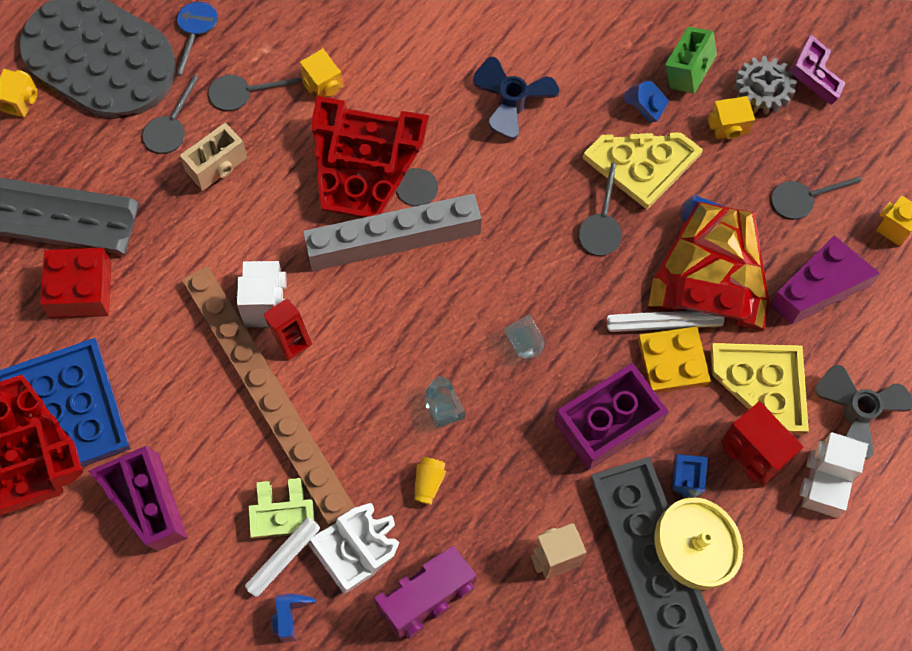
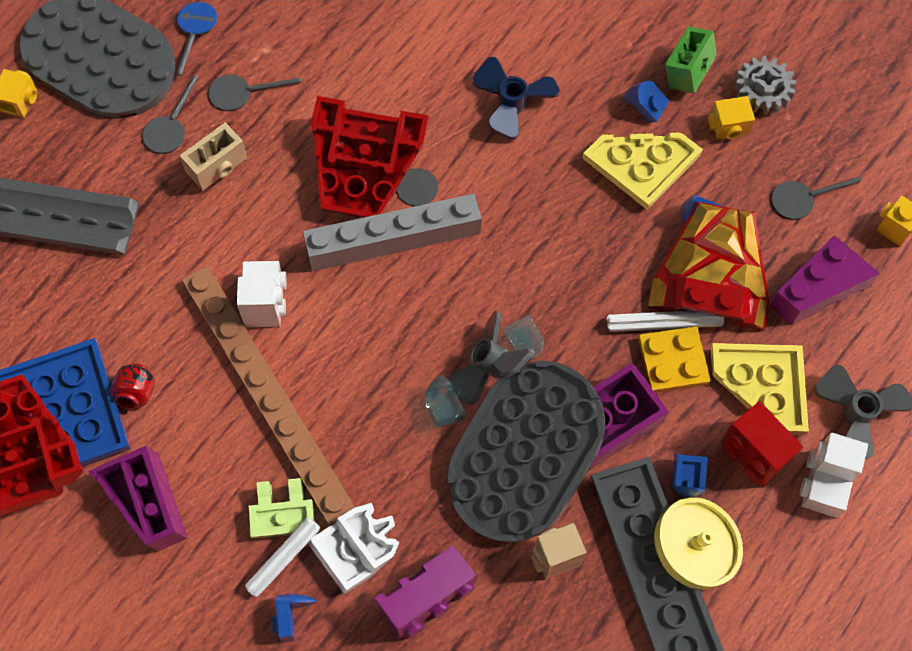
(76, 283): red brick -> none
(132, 386): none -> red head
(286, 327): red slope -> none
(321, 74): yellow brick -> none
(428, 479): yellow cone -> none
(486, 360): none -> dark grey piece
(526, 451): none -> dark grey plate
(600, 232): dark grey piece -> none
(811, 70): magenta plate -> none

